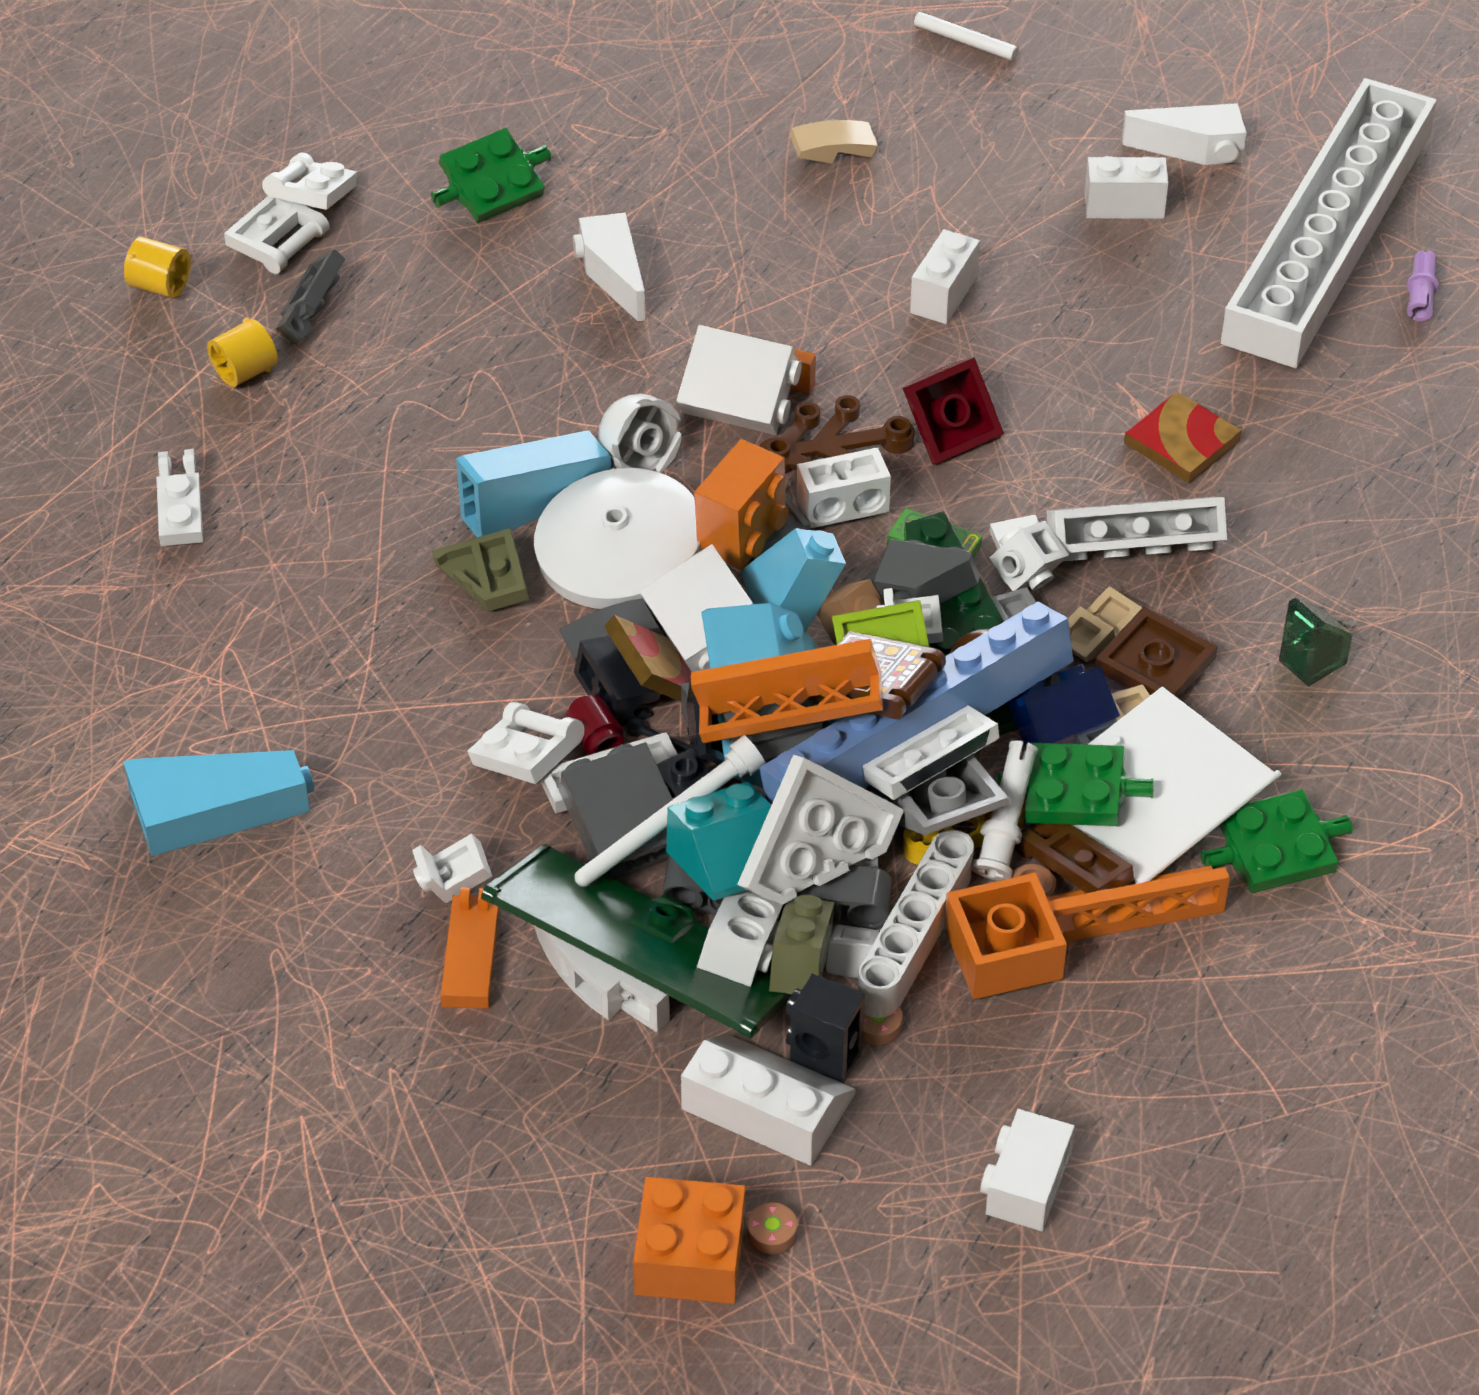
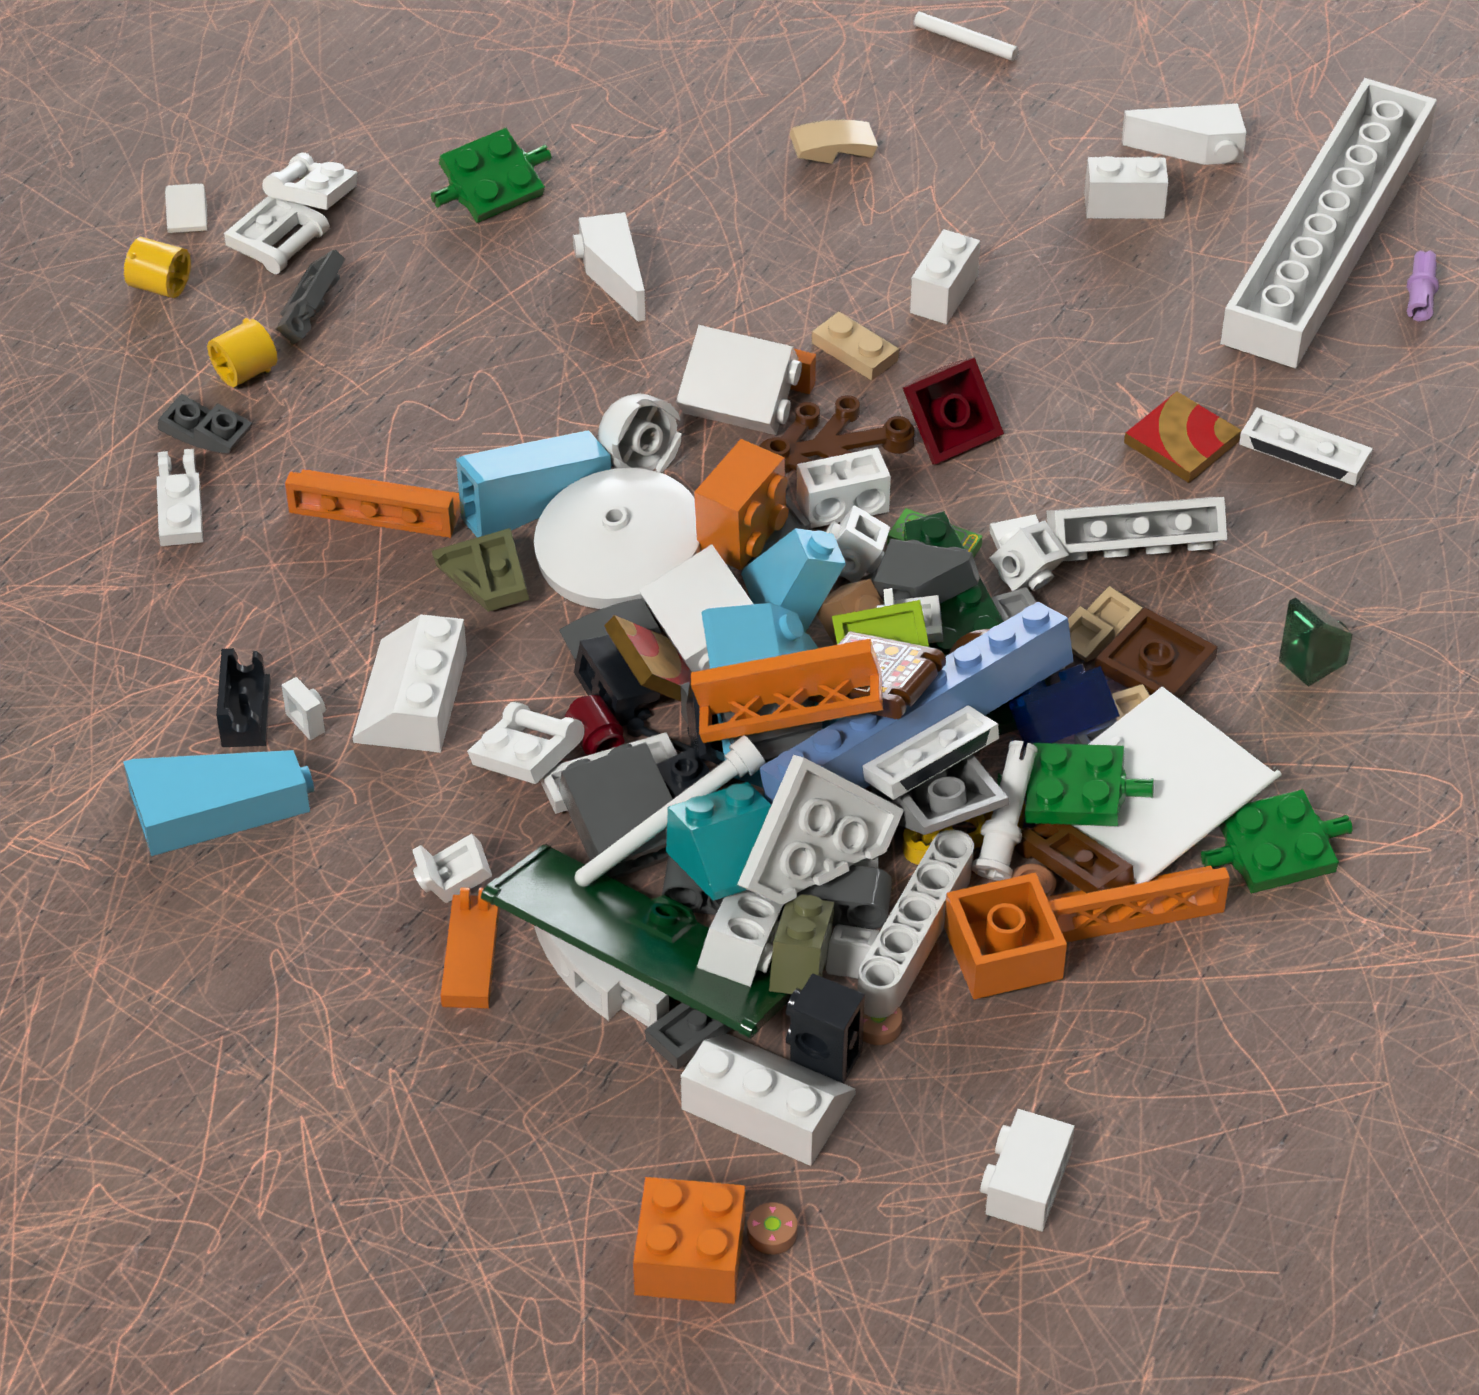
(186, 208): none -> white slope
(204, 428): none -> dark grey slope
(242, 701): none -> black hinge
(304, 707): none -> white plate
(372, 502): none -> orange fence
(413, 685): none -> white slope
(681, 1033): none -> dark grey plate
(855, 346): none -> tan plate
(860, 542): none -> white brick
(1305, 446): none -> white plate

